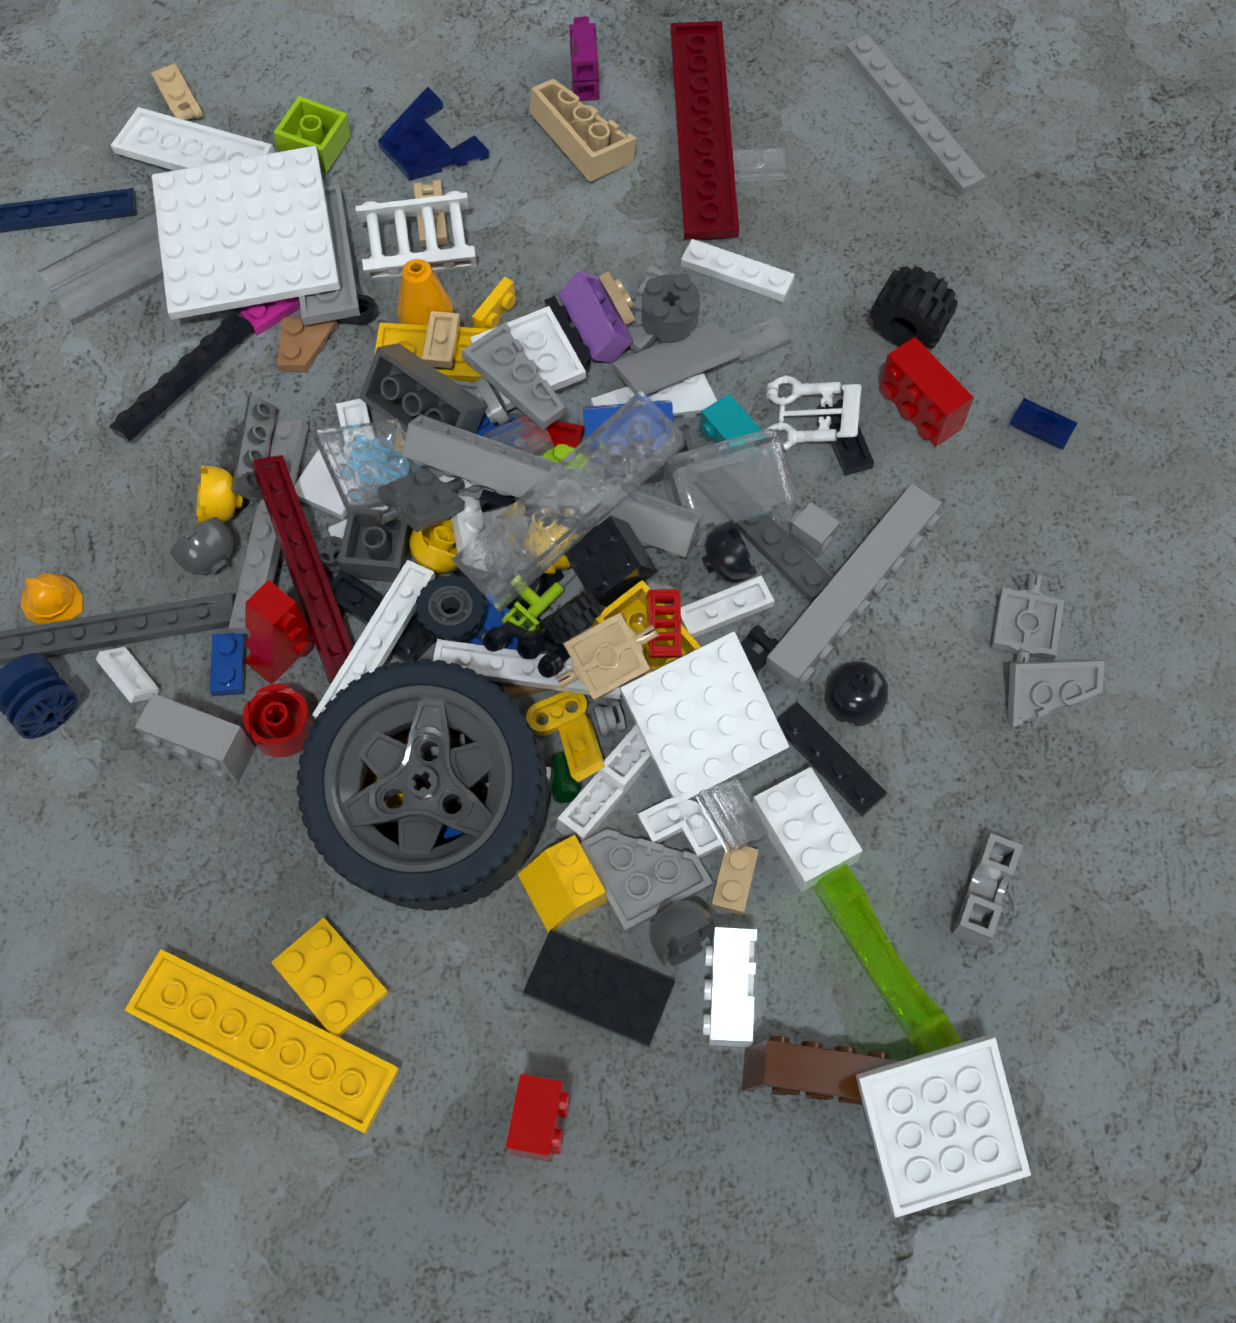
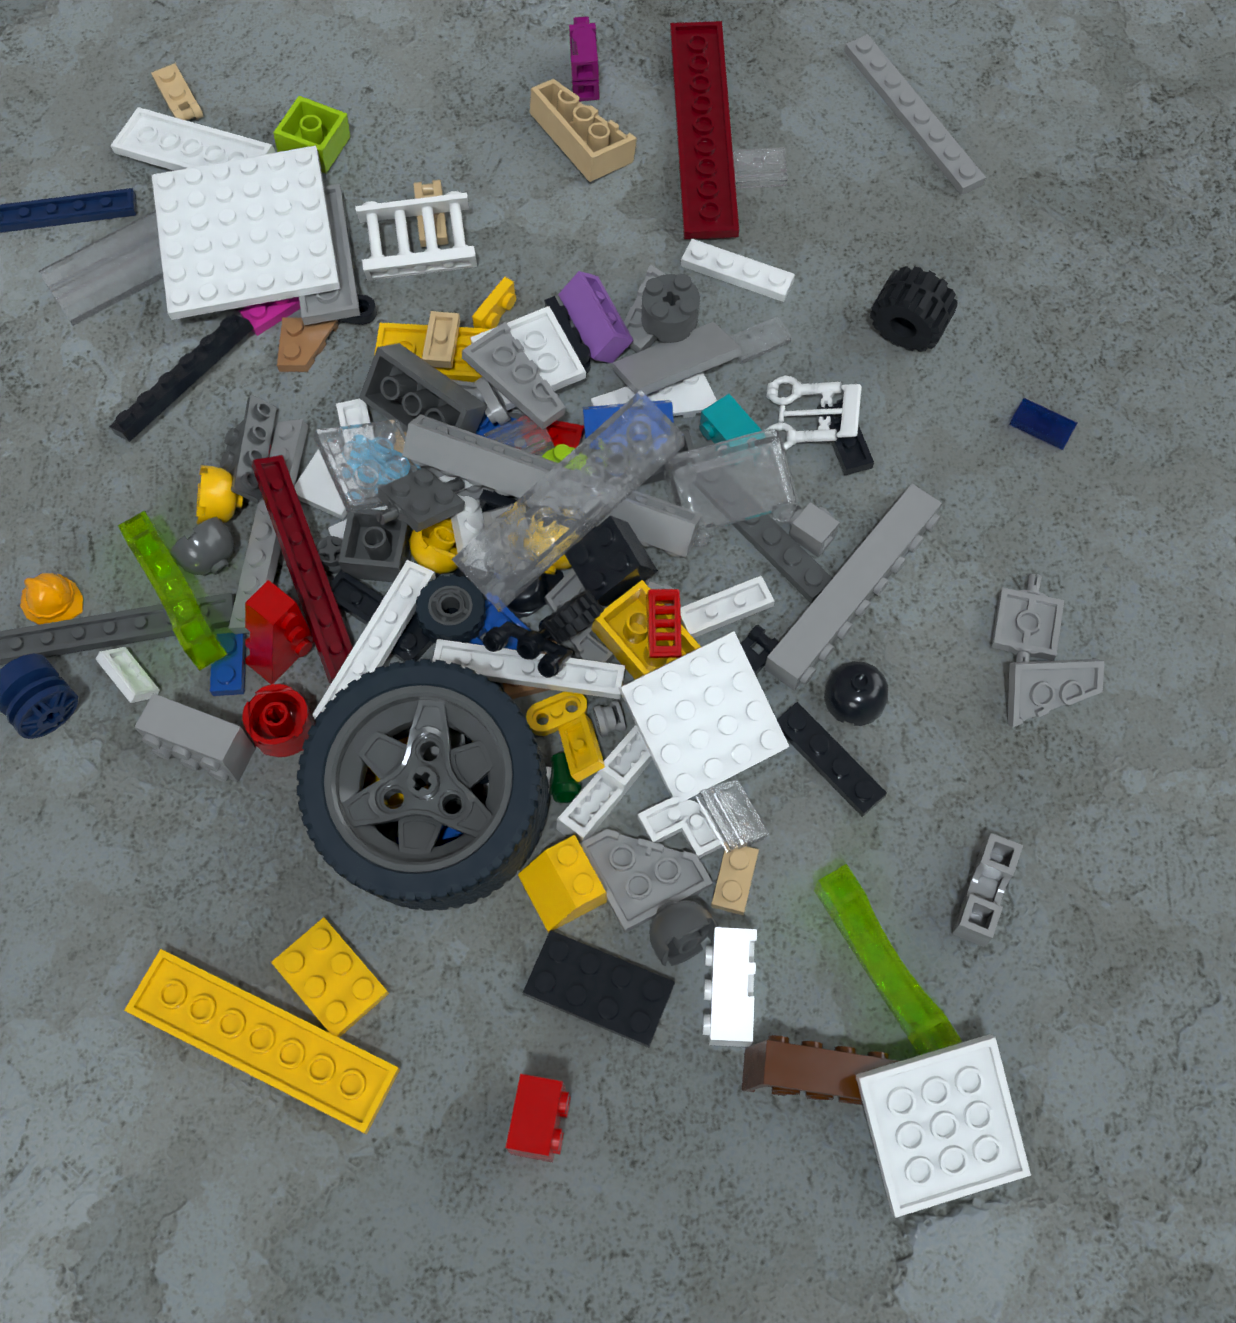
(173, 590): none -> clear neon green arch
(418, 148): clear blue wing -> none
(420, 294): light orange cone -> none
(538, 605): lime arm -> none
(607, 656): tan plate -> none
(618, 296): tan plate -> none
(728, 554): black cylinder -> none
(806, 828): white brick -> none
(925, 392): red brick -> none

